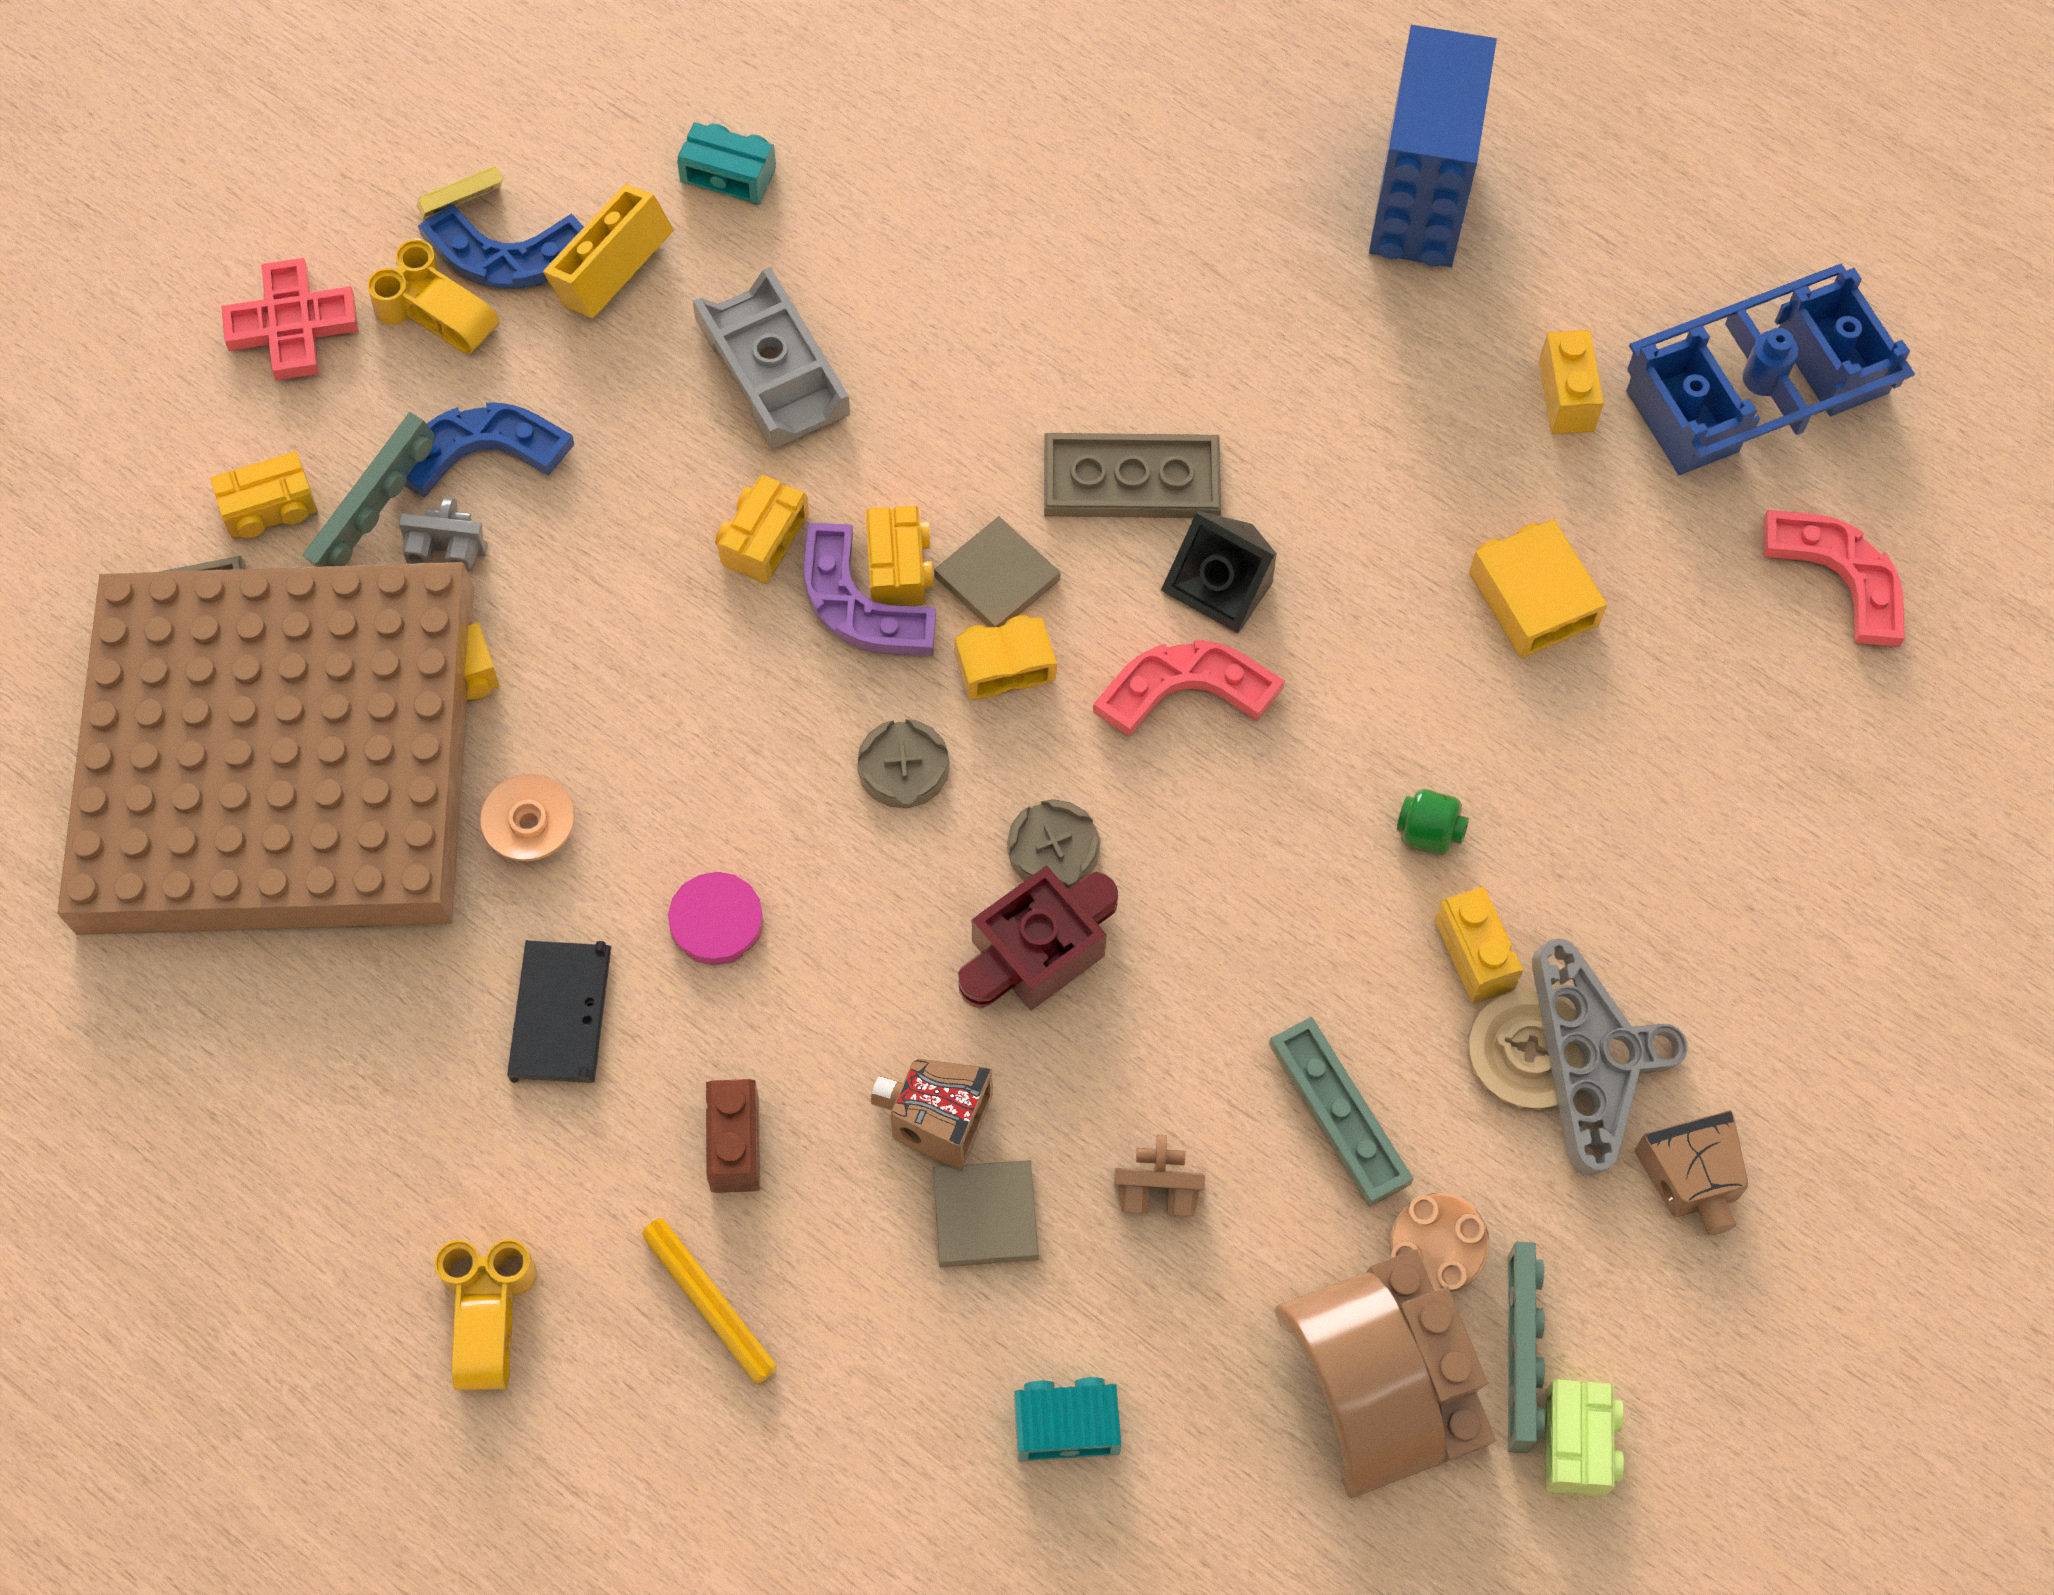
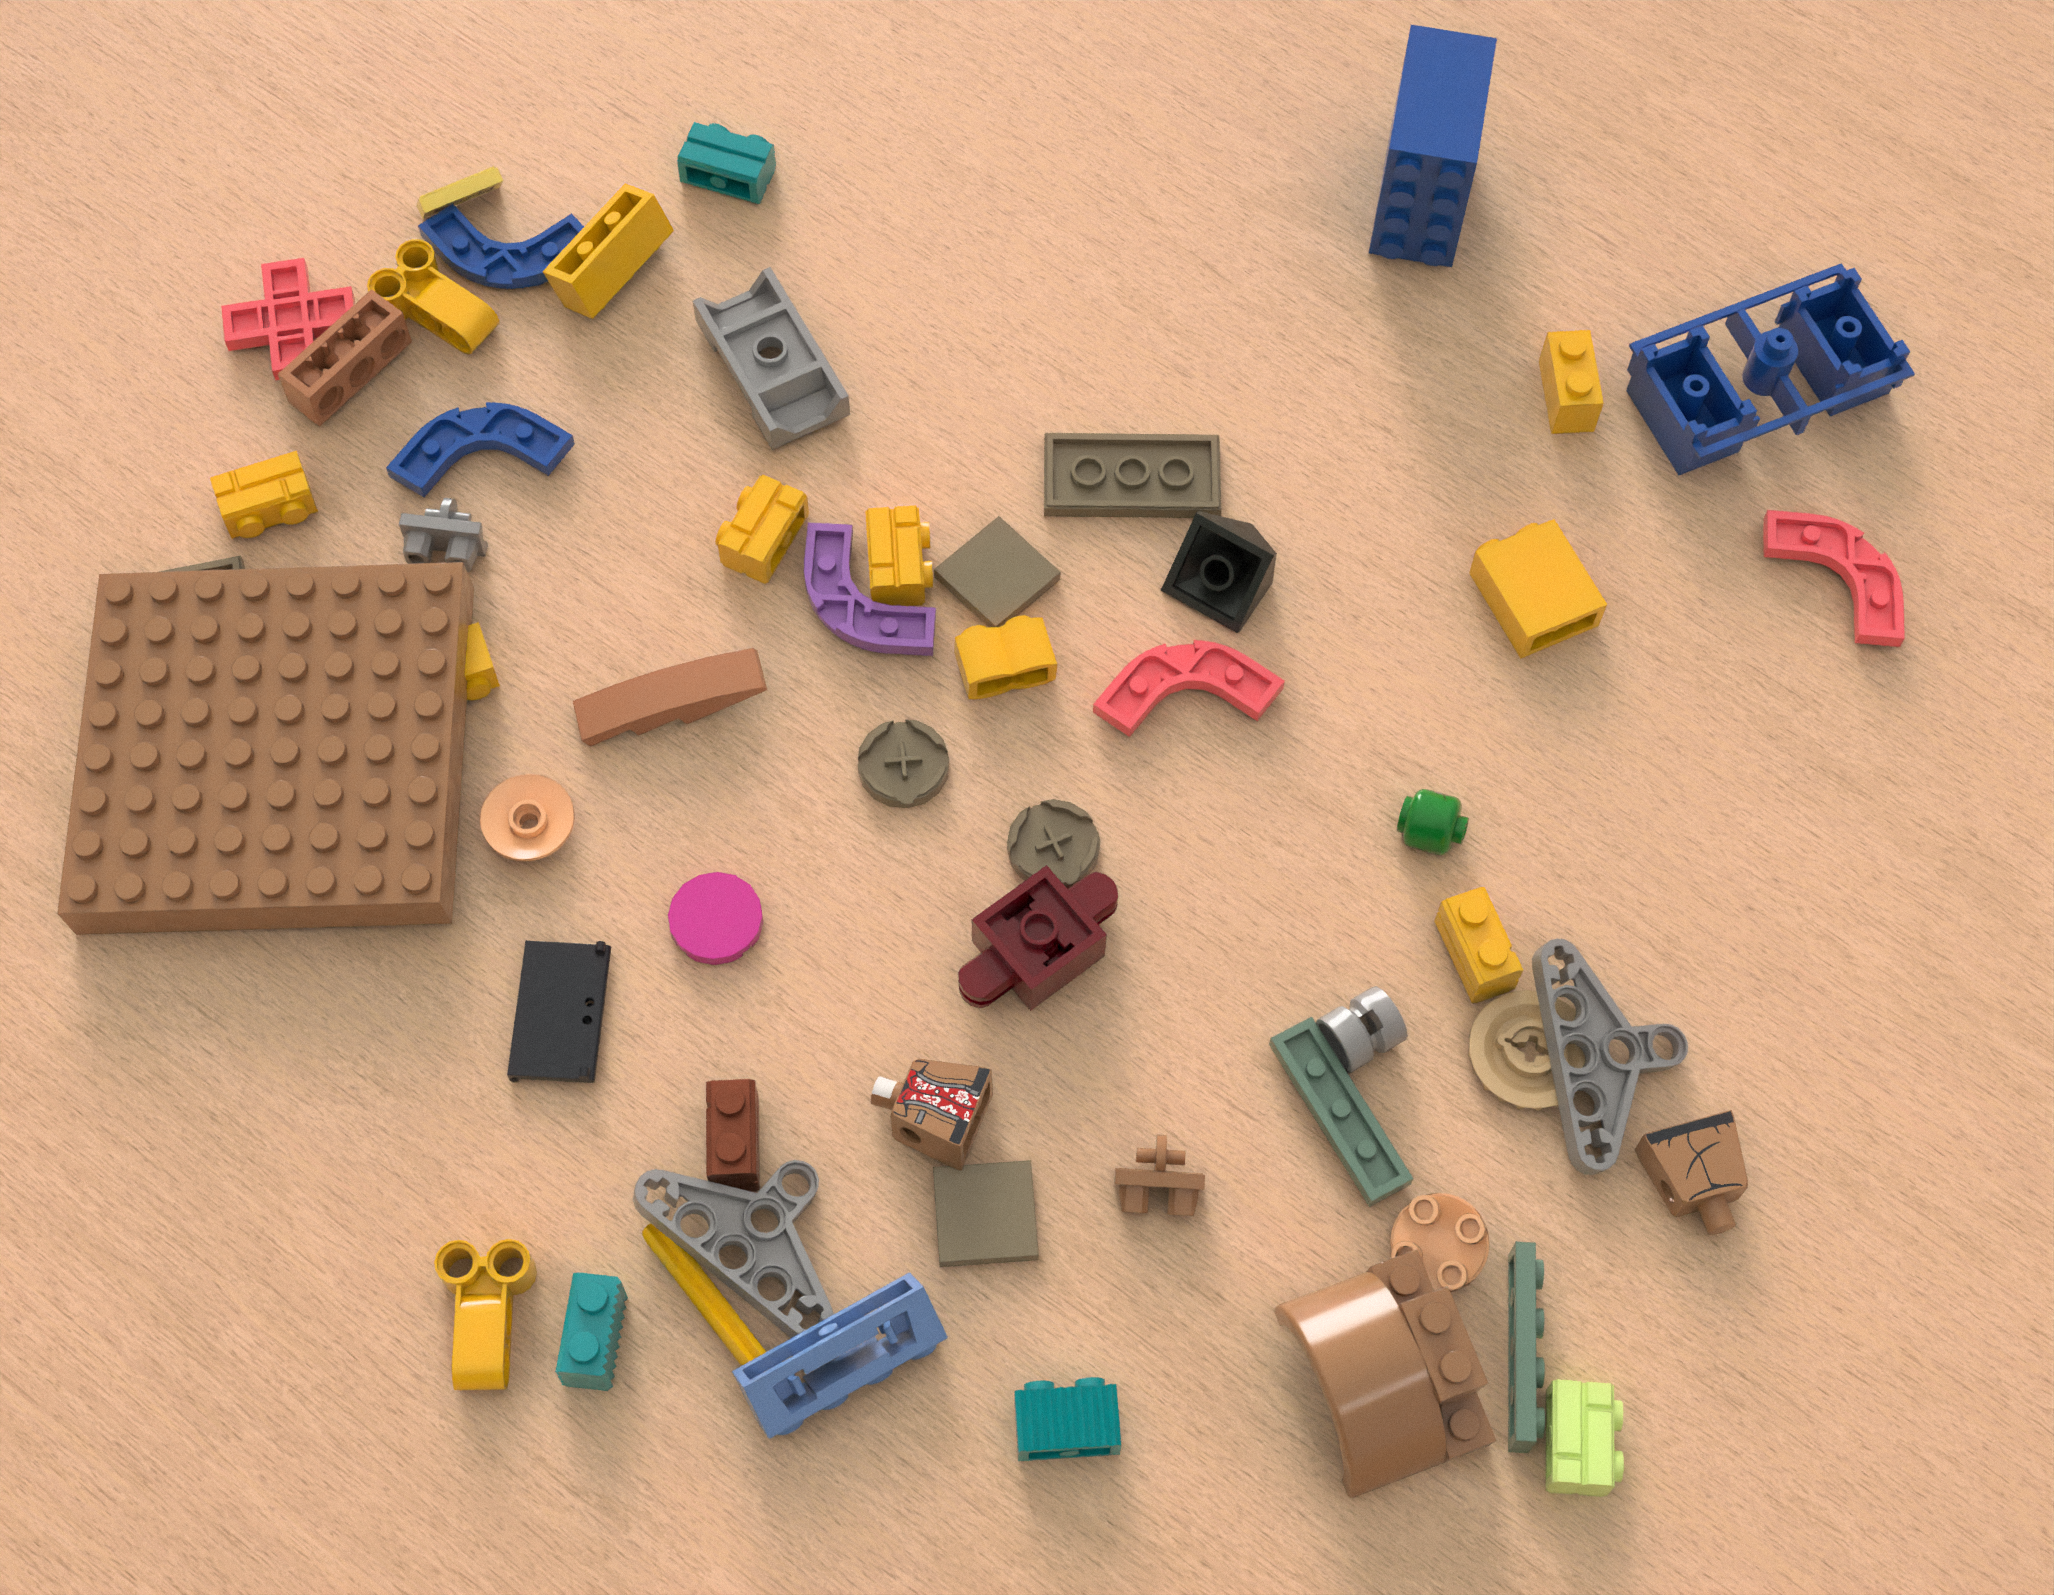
(345, 357): none -> nougat brick
(370, 494): sand green plate -> none
(591, 1331): none -> teal brick
(672, 693): none -> nougat slope
(729, 1223): none -> light grey beam
(783, 1401): none -> medium blue brick
(1367, 1026): none -> light grey wheel

